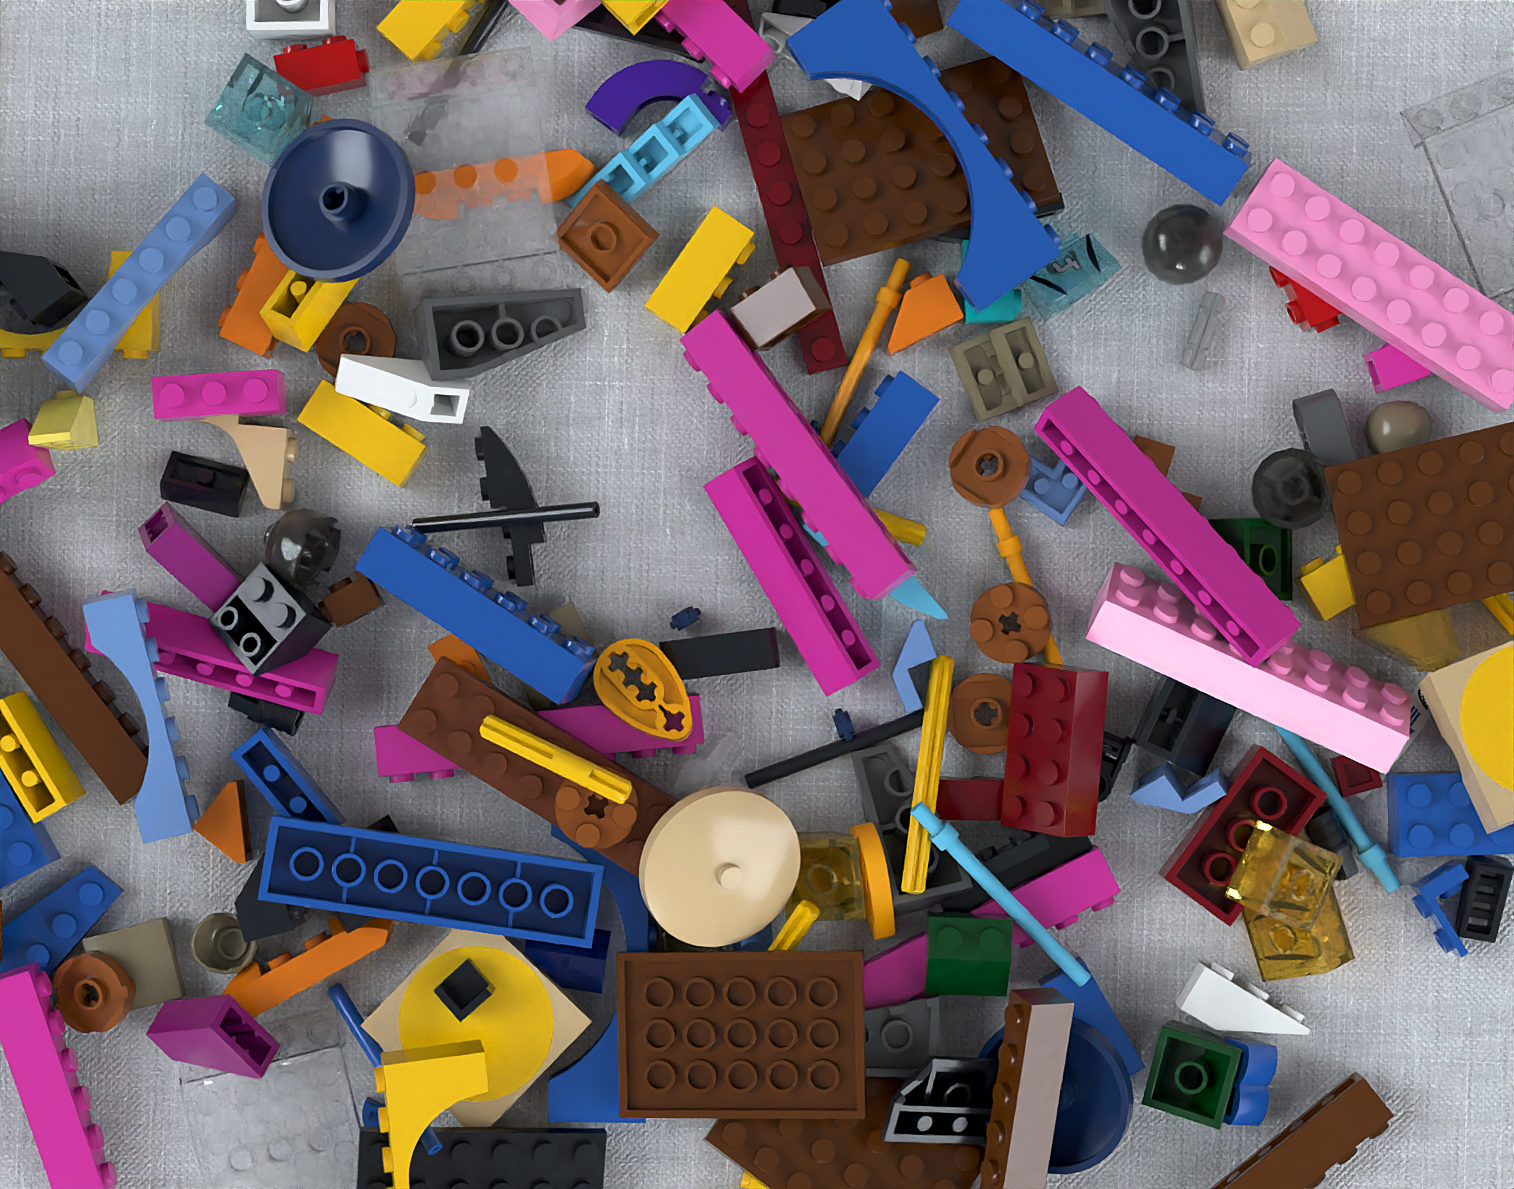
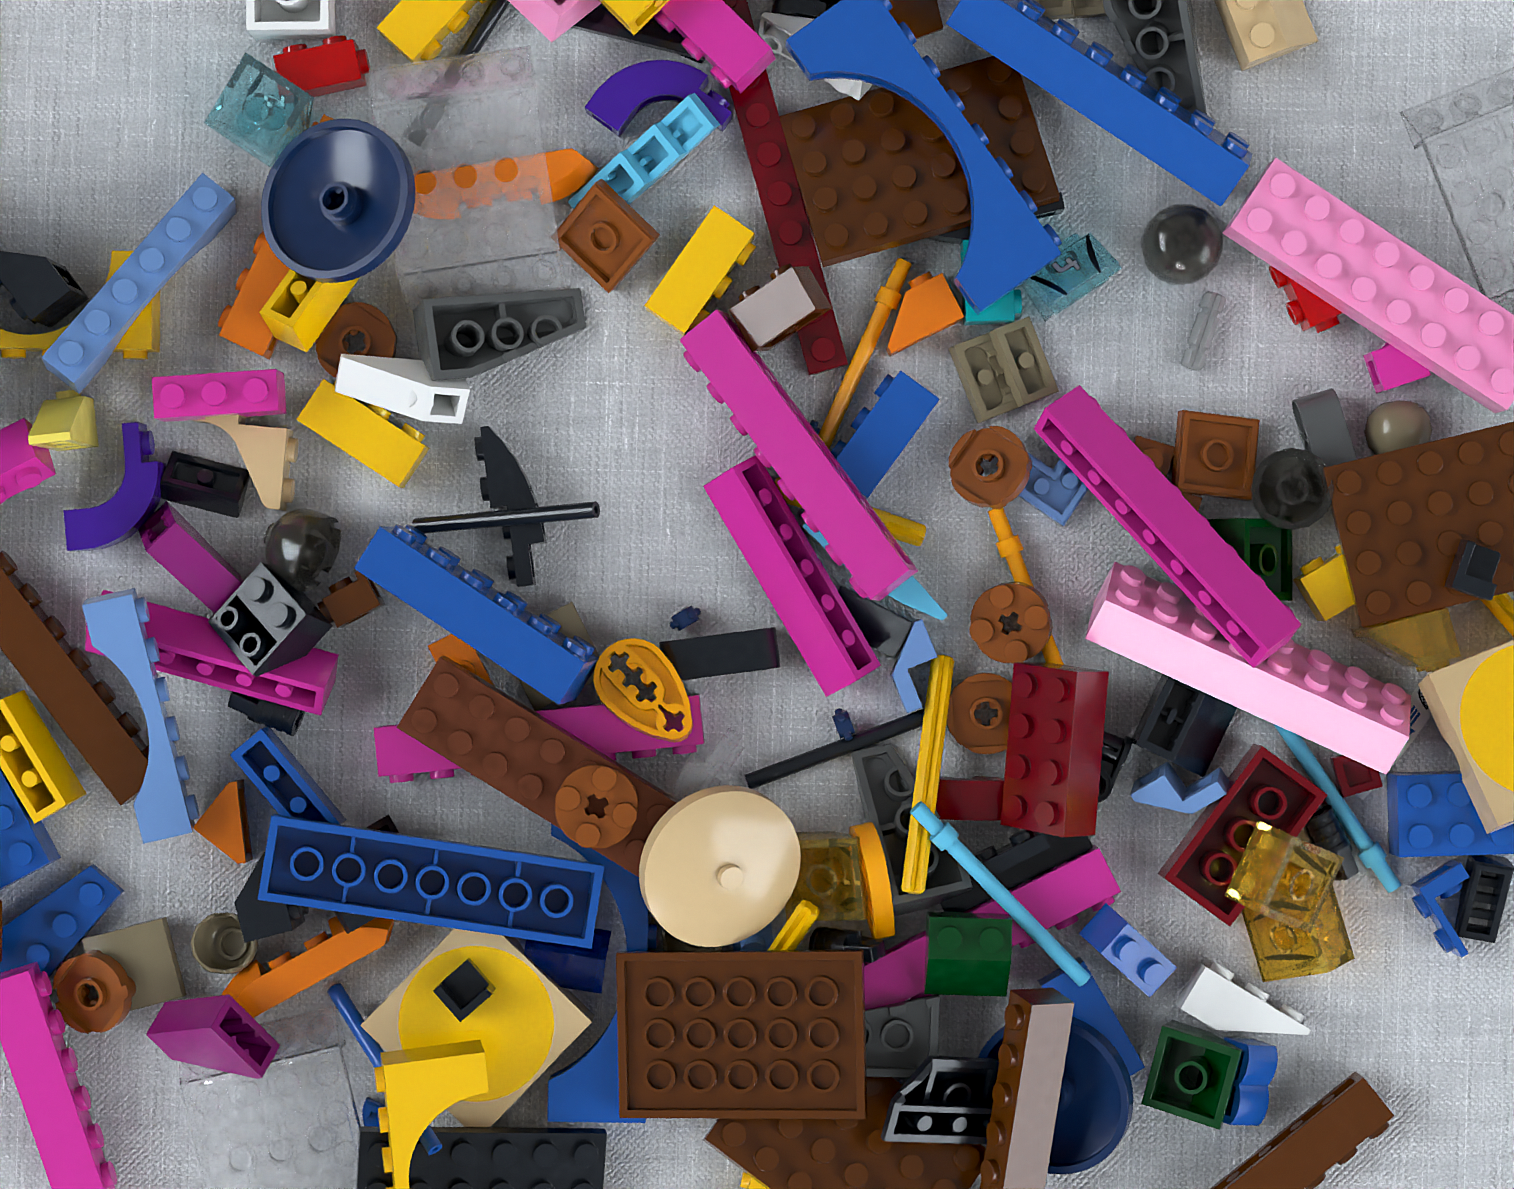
(131, 505): none -> dark purple arch
(556, 759): yellow axle -> none
(843, 939): none -> black hinge
(880, 626): none -> black slope
(1127, 950): none -> brick
(1215, 454): none -> dark orange plate
(1473, 570): none -> black panel

